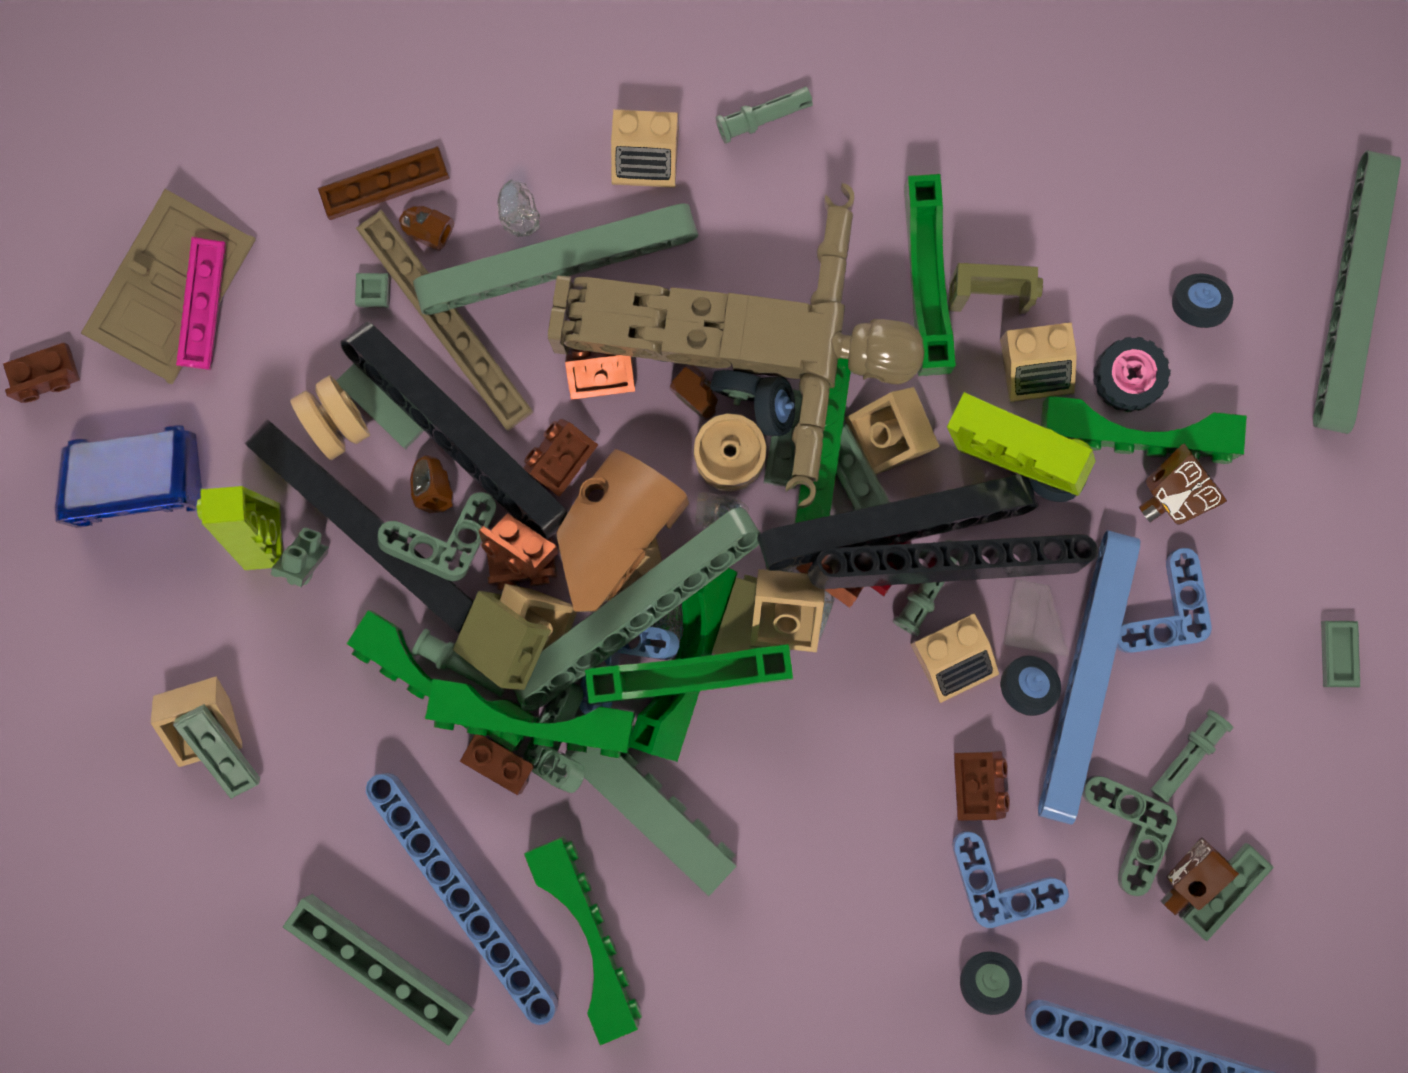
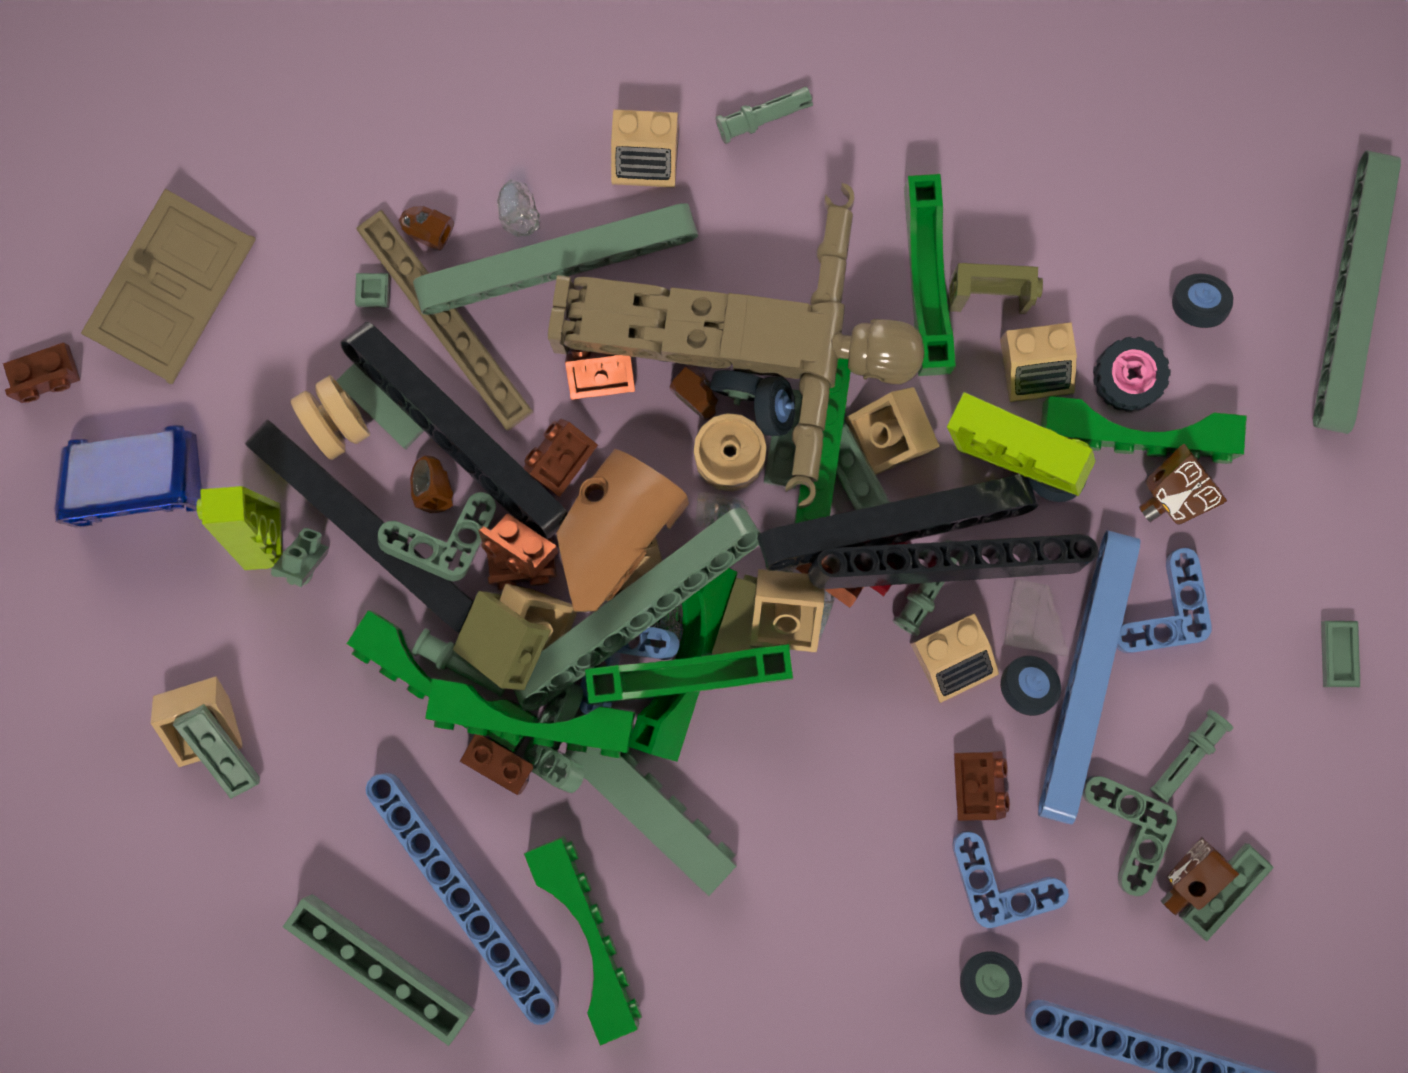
(201, 303): dark pink tile -> none
(383, 183): reddish brown tile -> none

